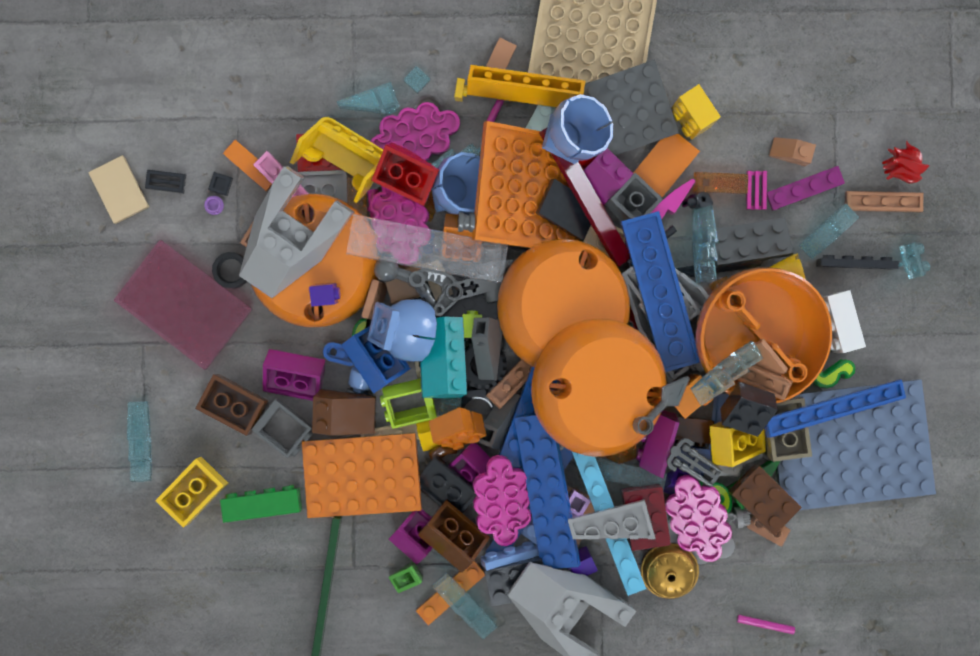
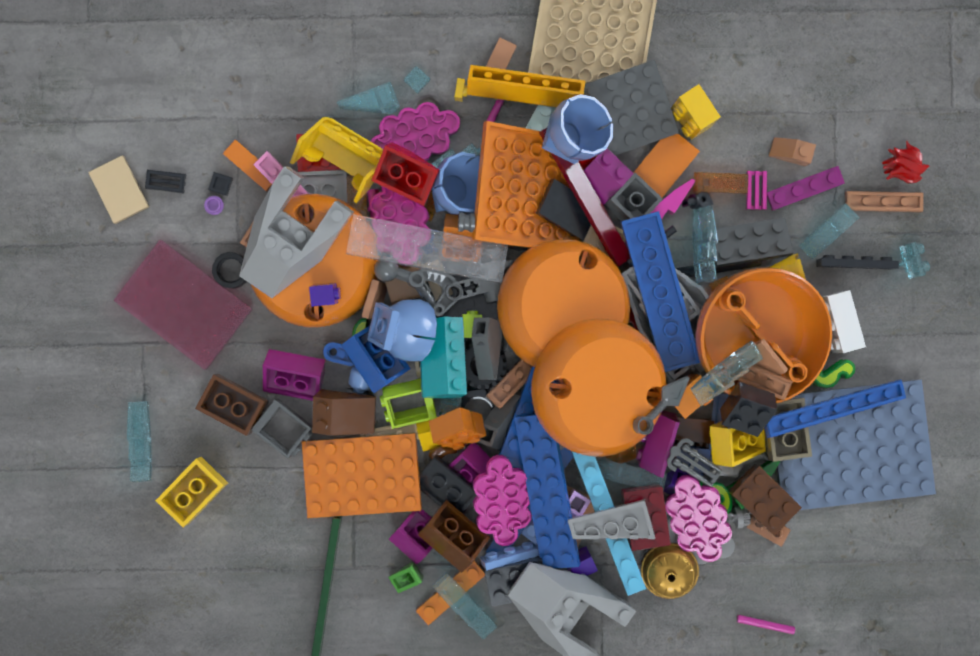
(261, 504): green brick -> none

